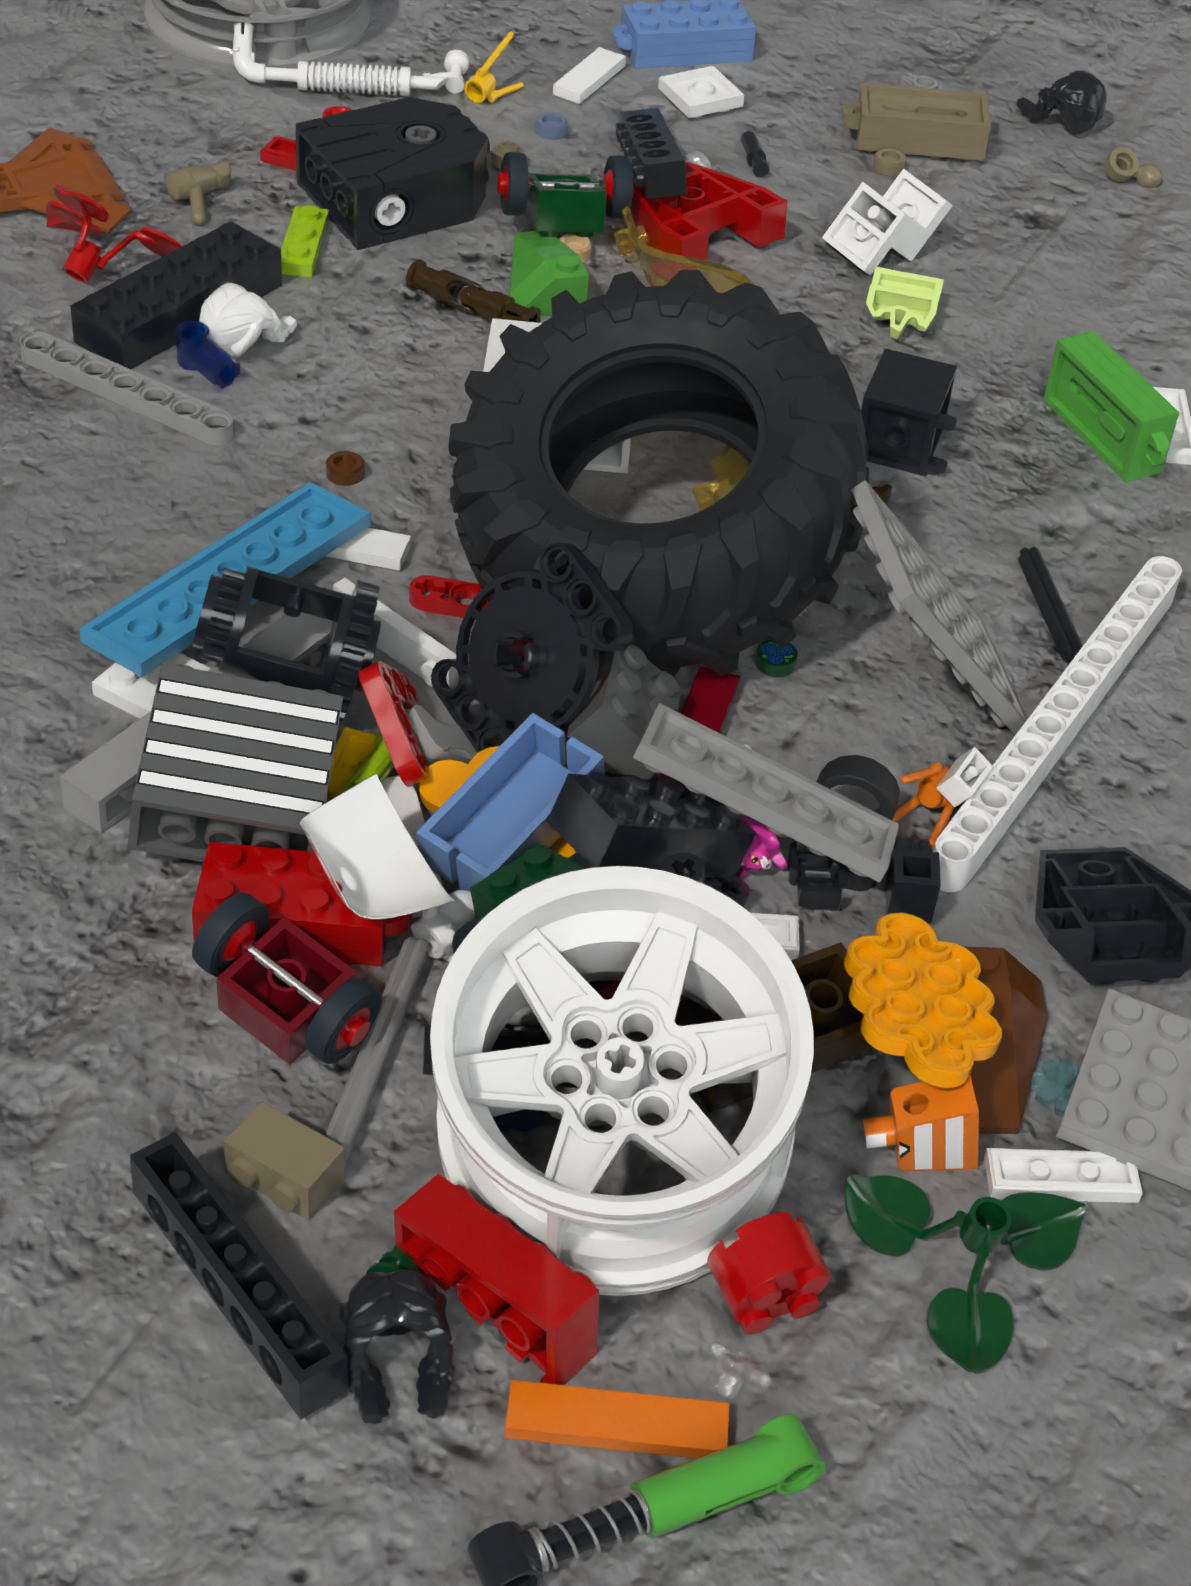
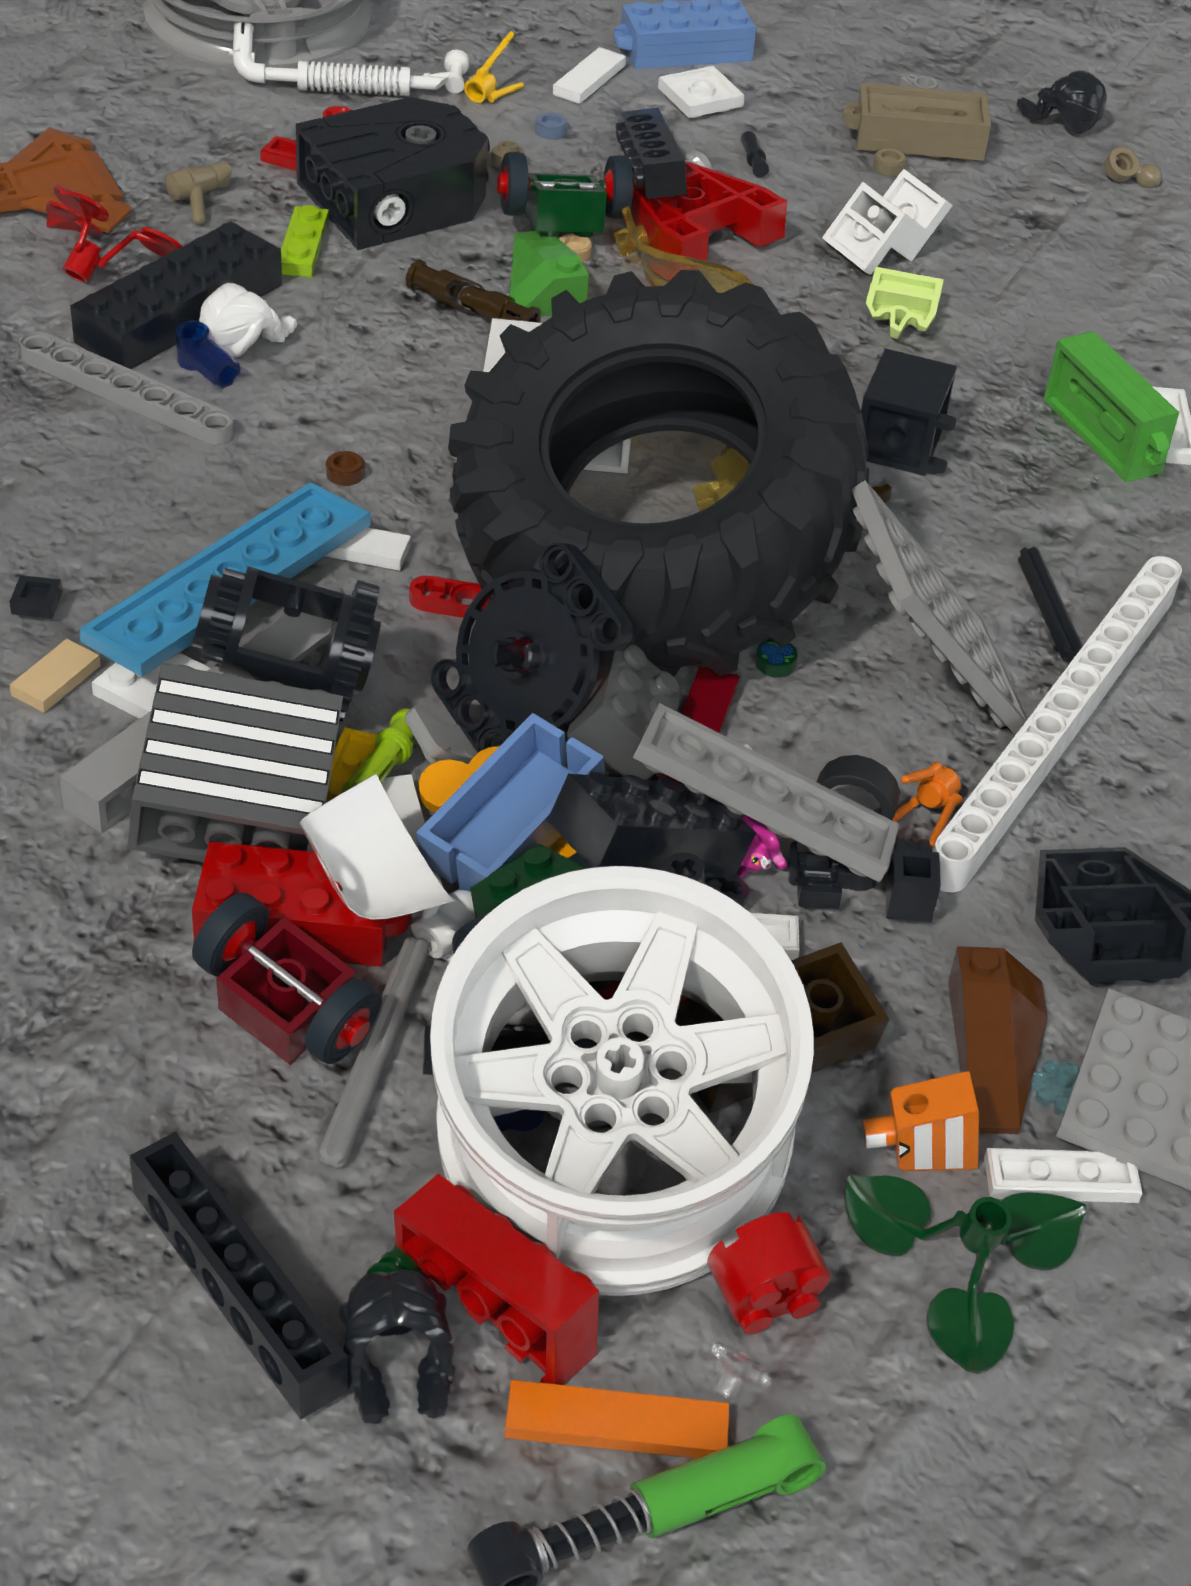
(36, 597): none -> black plate
(55, 675): none -> tan tile
(284, 1160): dark tan brick -> none
(388, 695): red beam -> none
(407, 642): white plate -> none
(922, 1000): light orange plate -> none
(964, 777): white piece -> none

